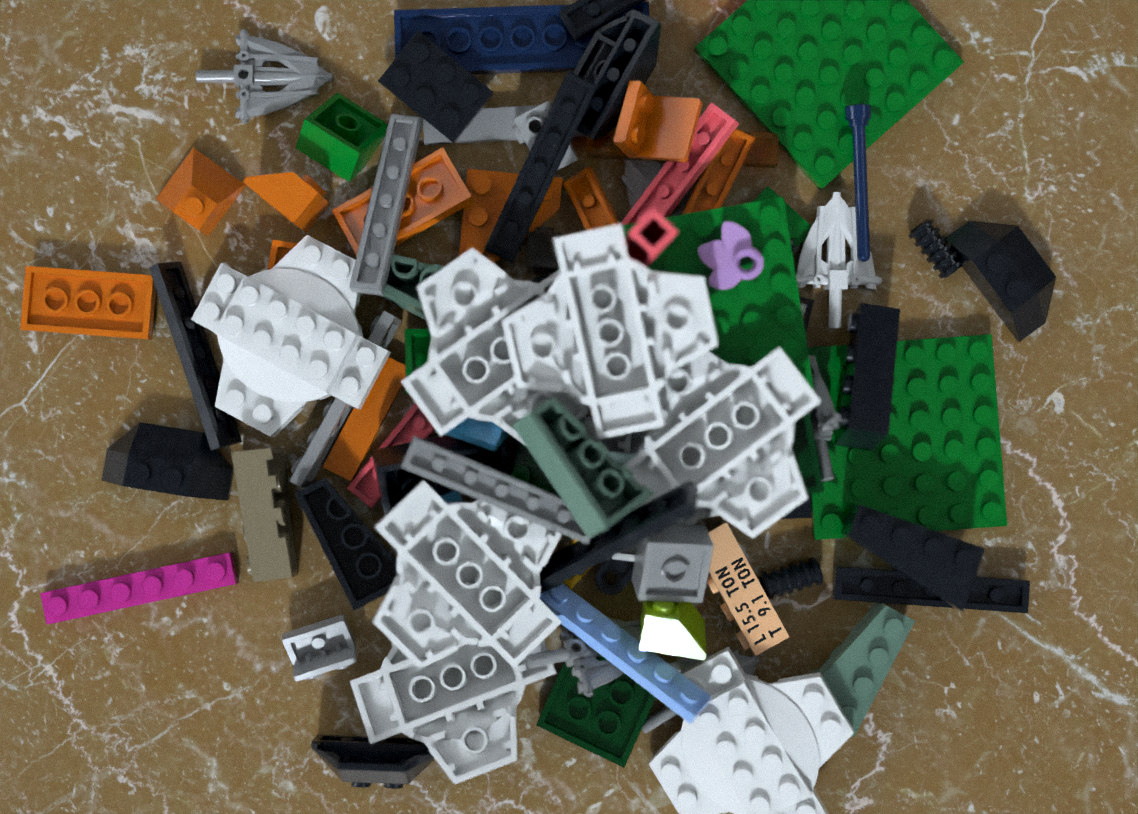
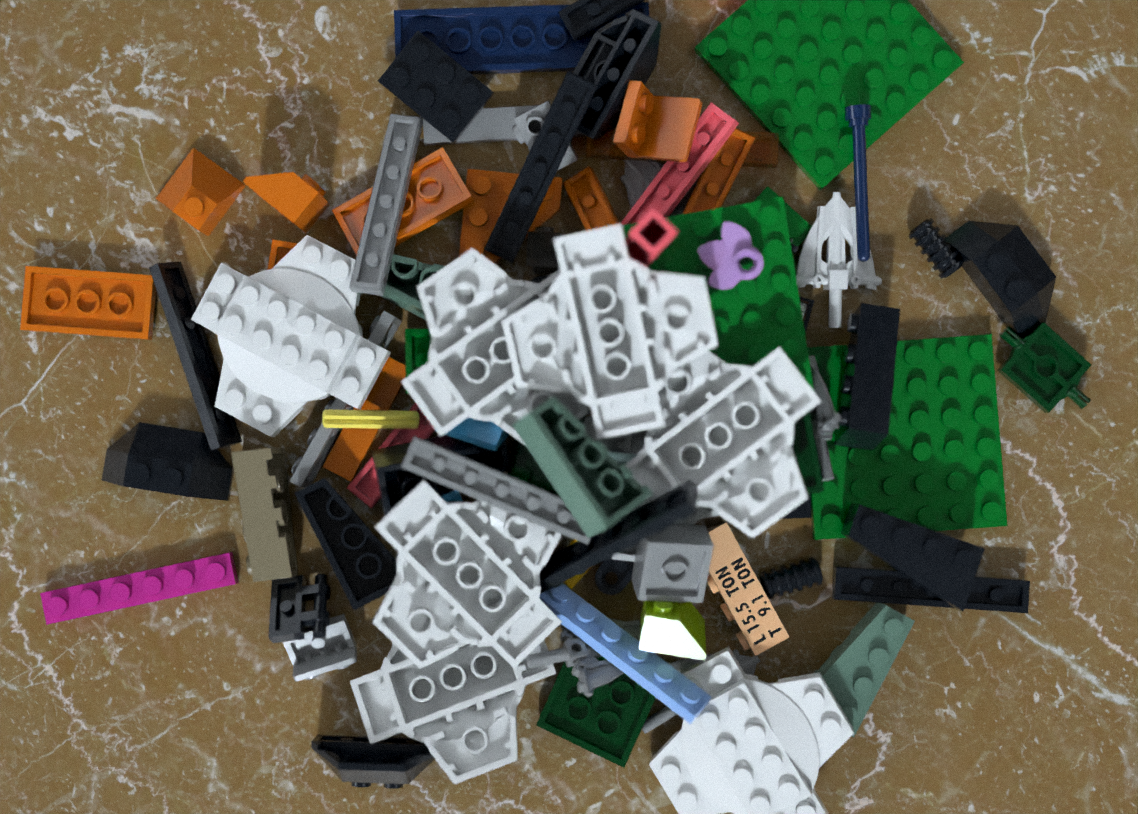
(289, 611): none -> black plate
(301, 76): light grey bar -> none
(341, 136): green slope -> none
(370, 419): none -> light yellow axle
(1044, 367): none -> dark green plate

